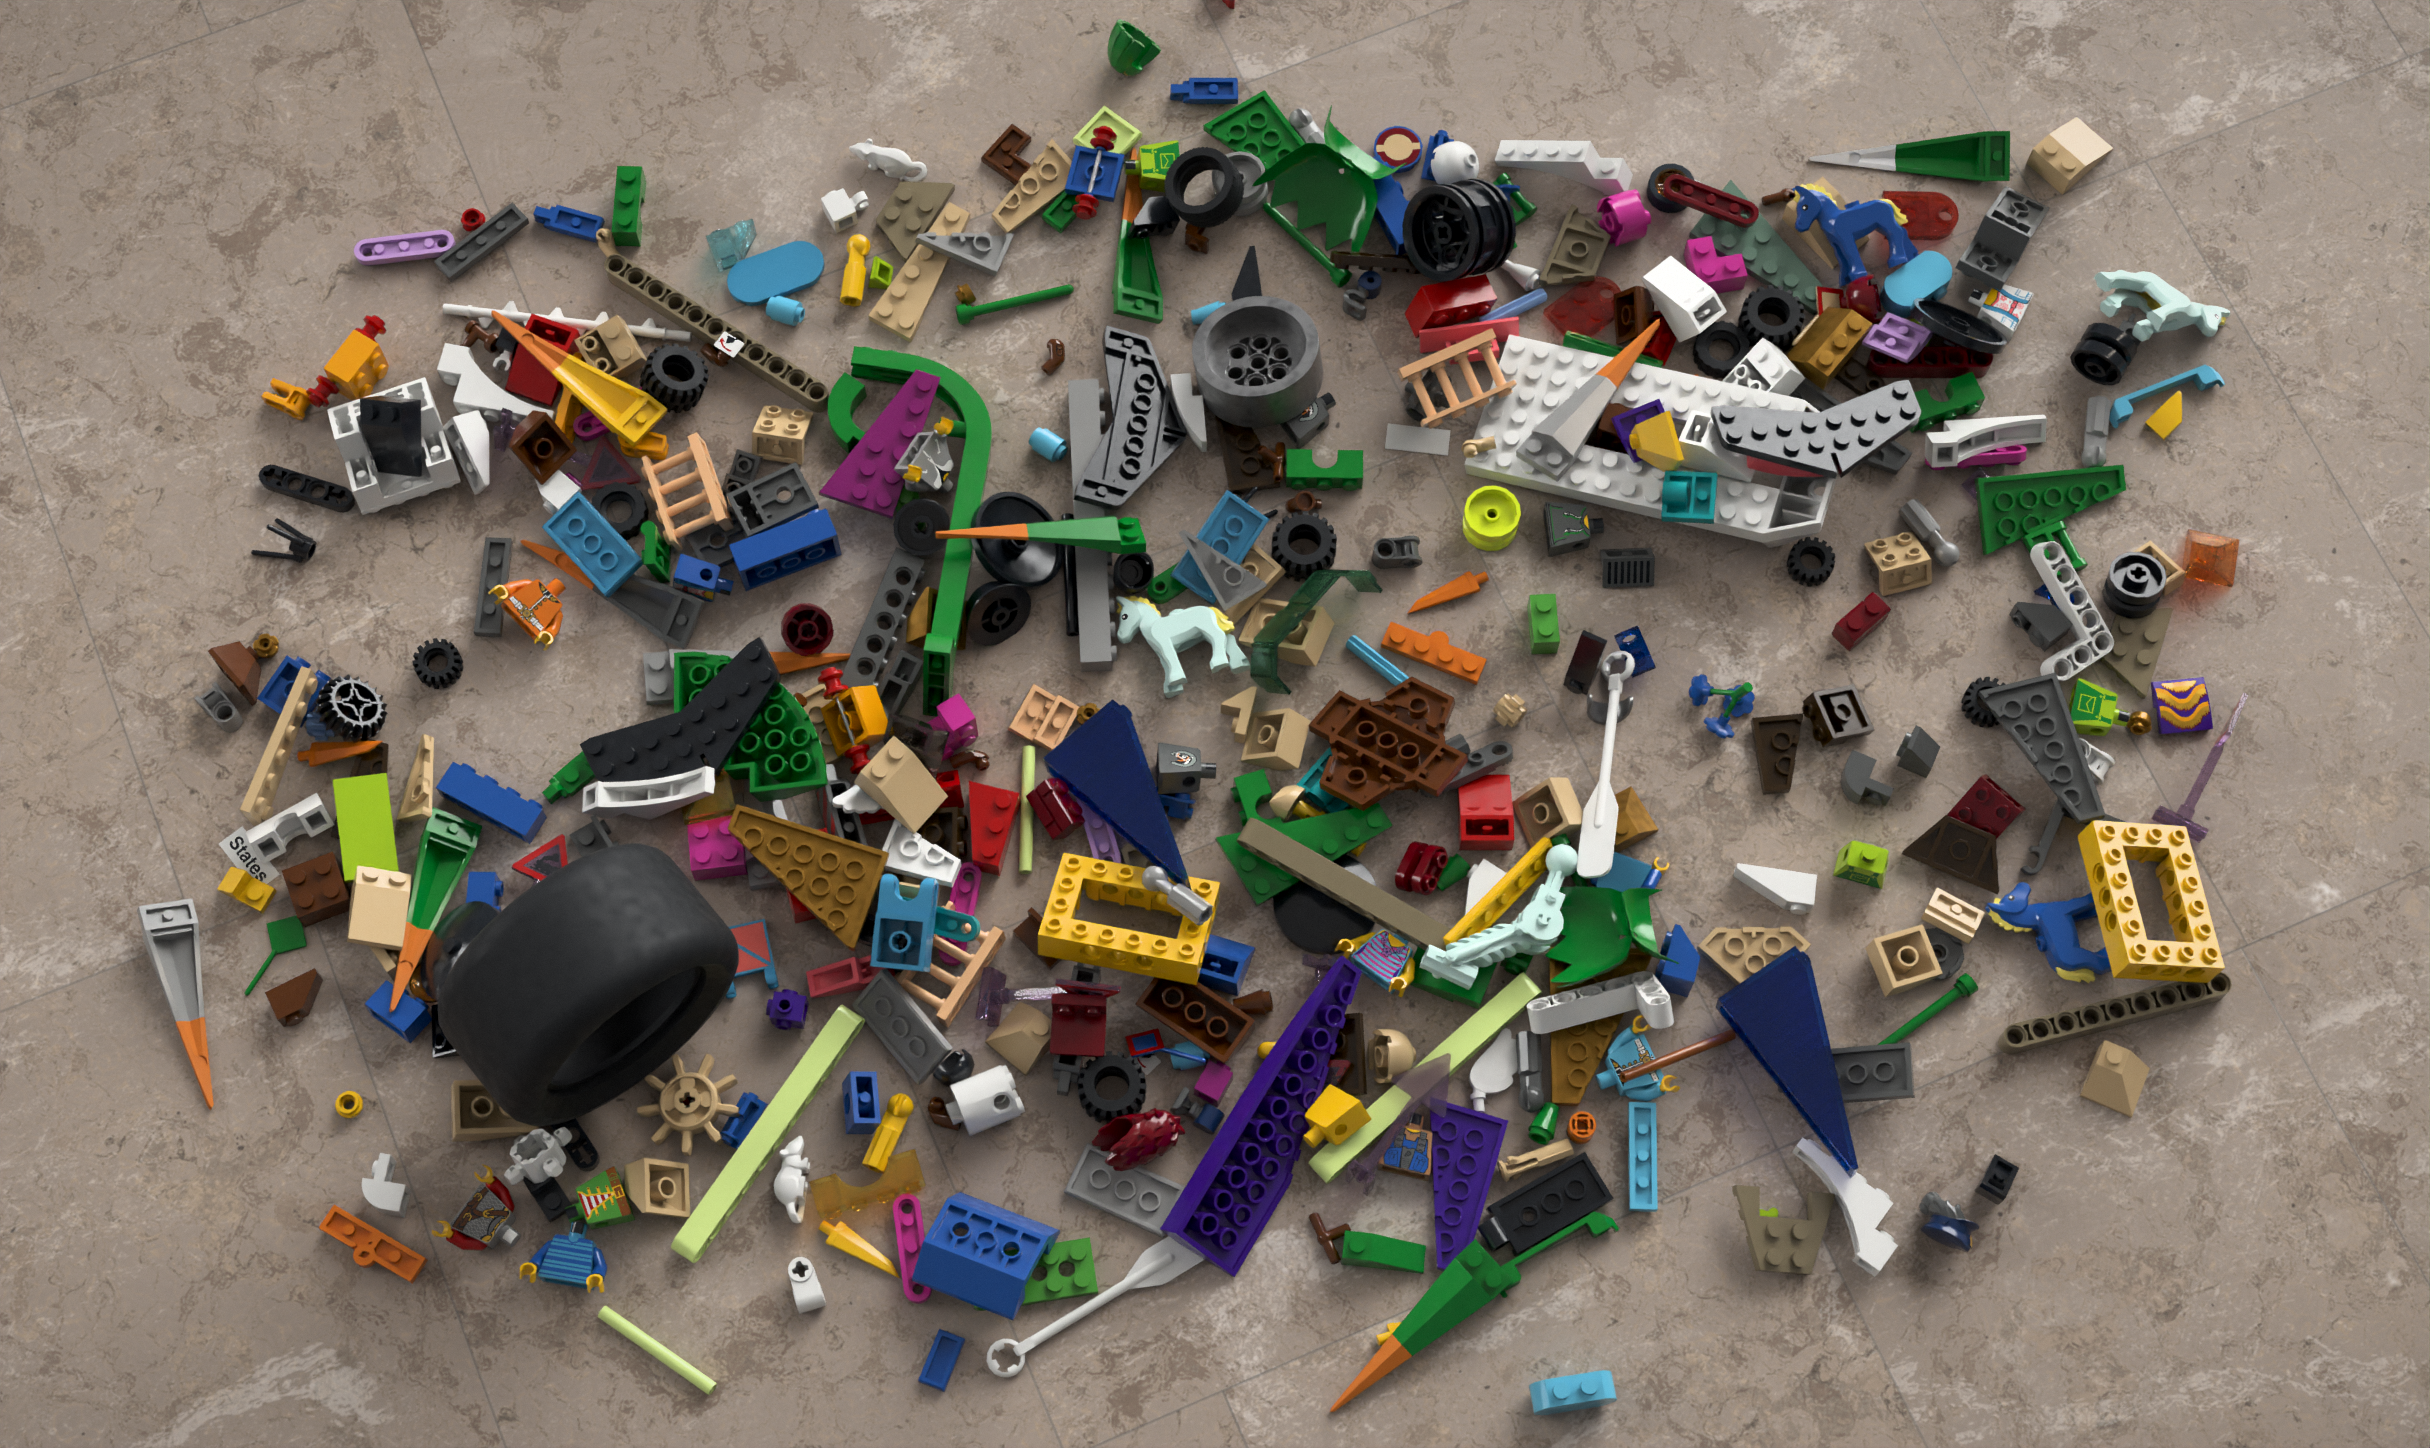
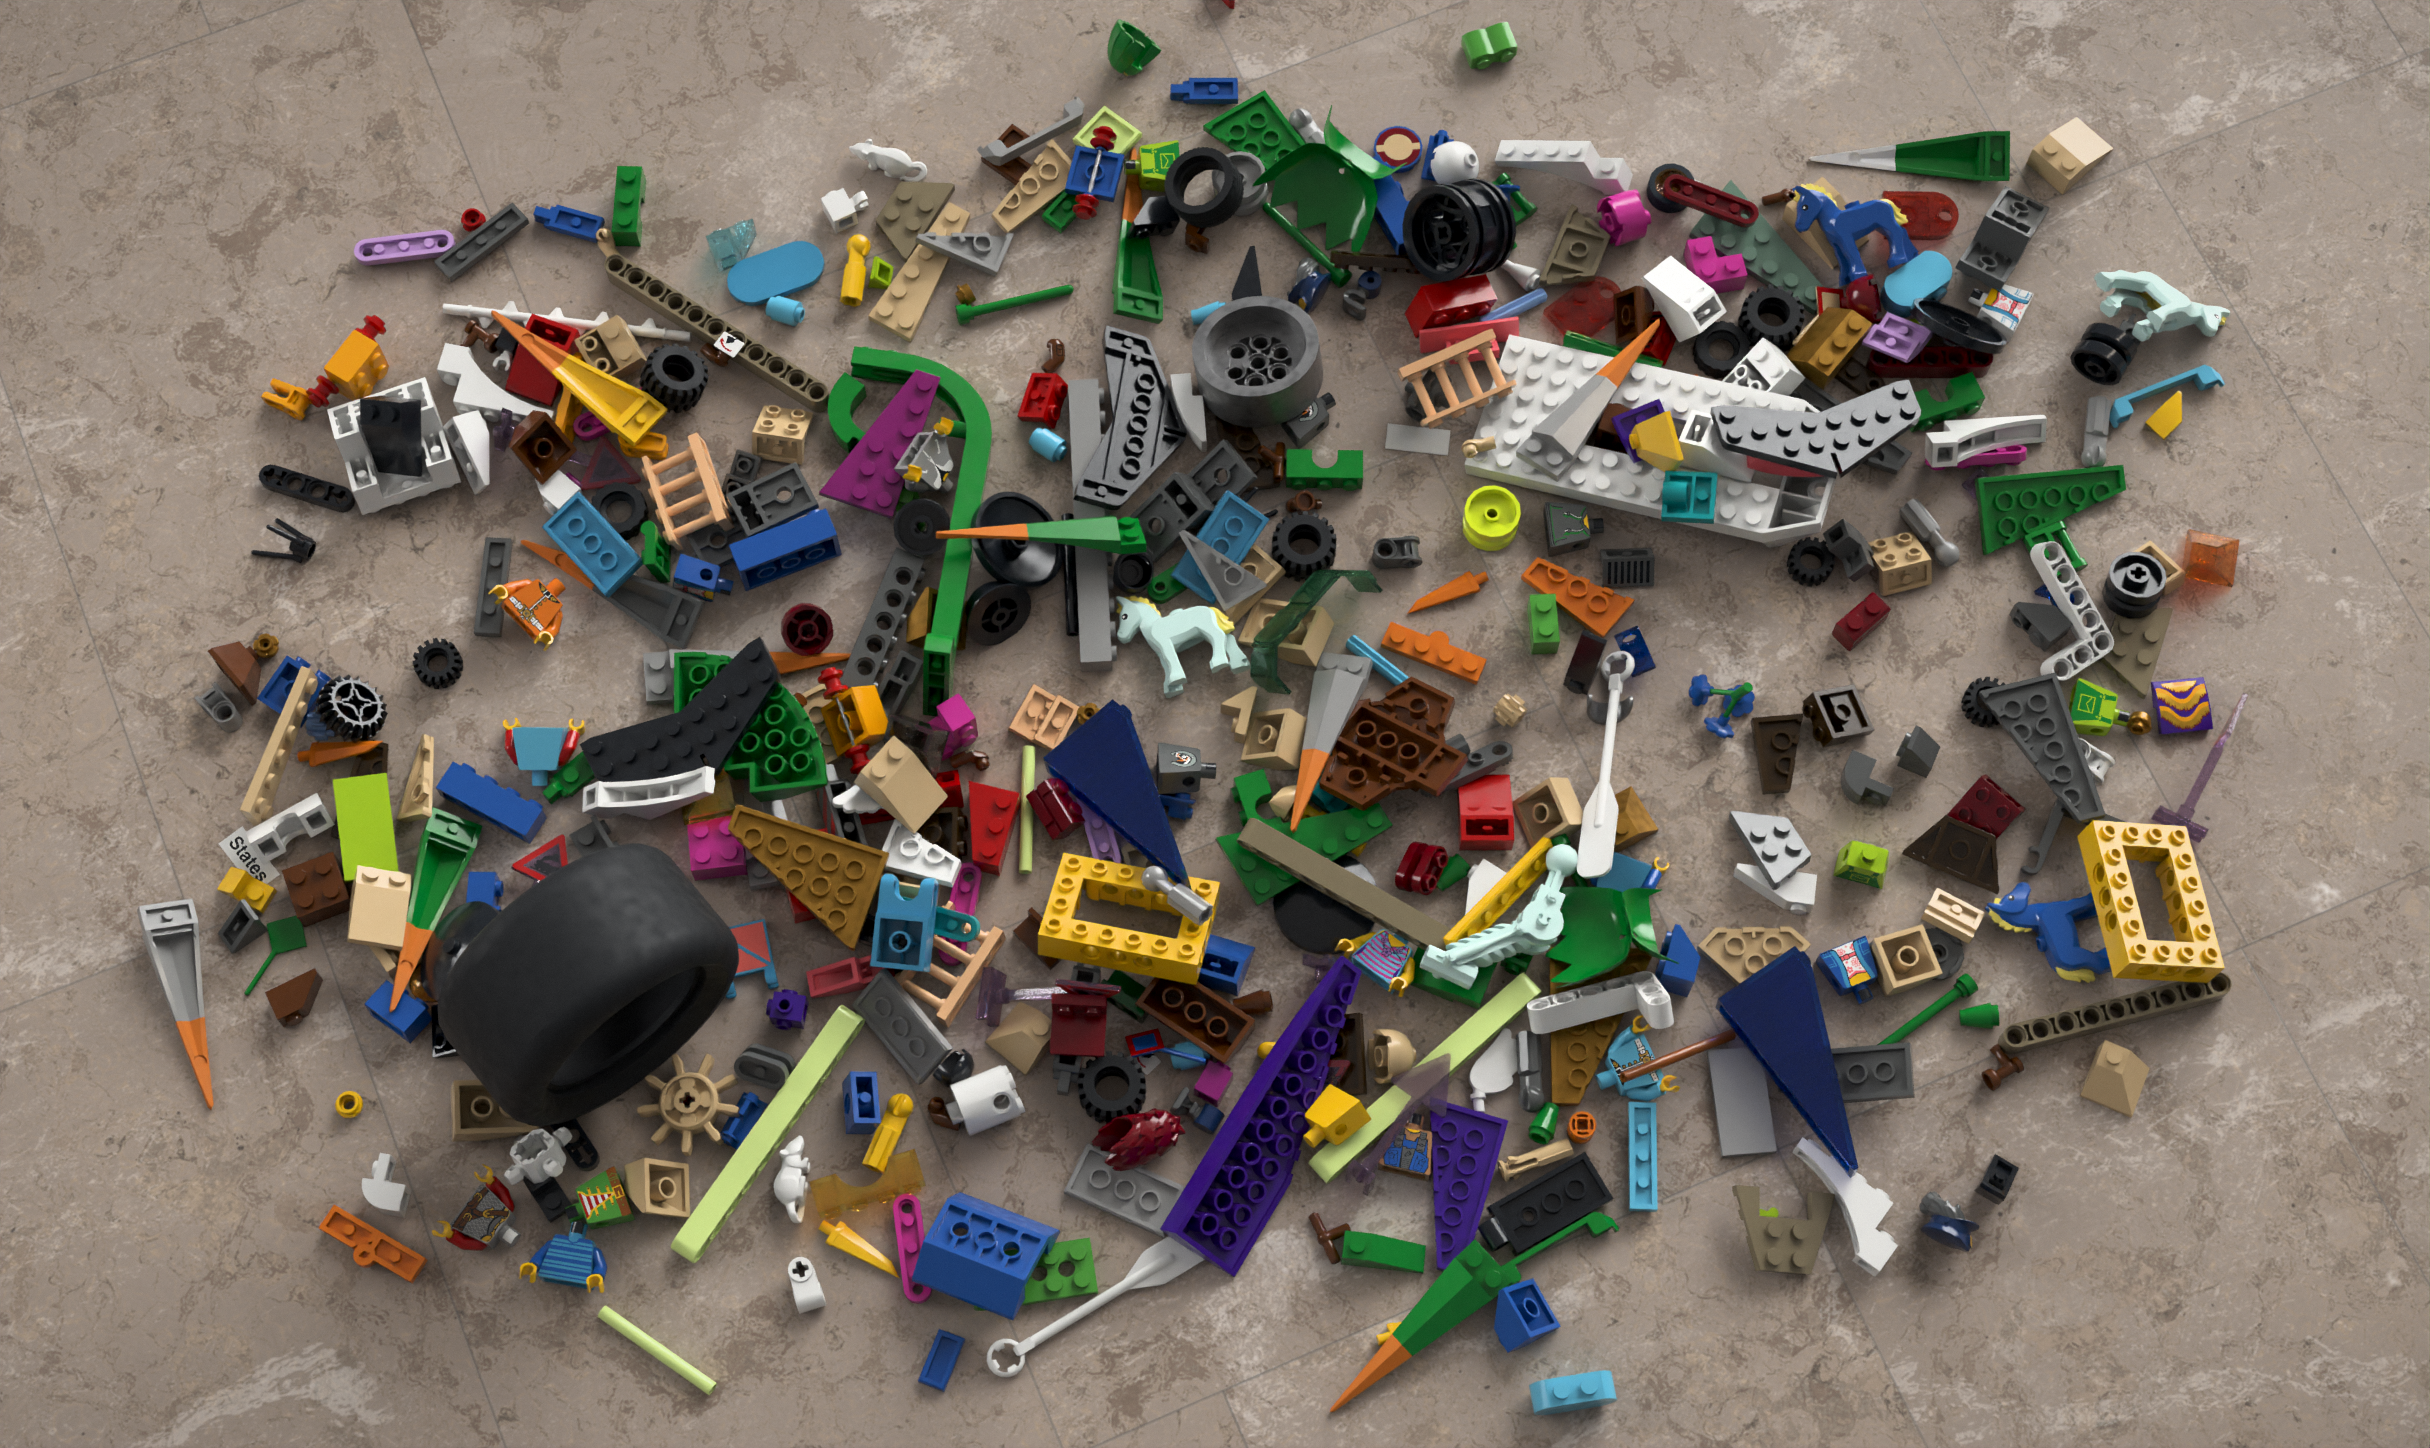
(241, 927): none -> dark grey slope
(541, 747): none -> medium azure torso
(764, 1066): none -> dark grey brick
(998, 153): none -> light grey piece
(1043, 399): none -> red bracket
(1128, 996): none -> dark green panel
(1190, 498): none -> dark grey bracket
(1309, 285): none -> dark blue piece
(1333, 696): none -> light grey plate
(1489, 45): none -> bright green brick
(1522, 1315): none -> blue slope
(1585, 602): none -> orange wing
(1741, 1103): none -> light grey tile
(1772, 844): none -> wing
(1850, 969): none -> torso
(1851, 548): none -> dark grey brick
(1980, 1016): none -> green cone
(2009, 1066): none -> reddish brown piece

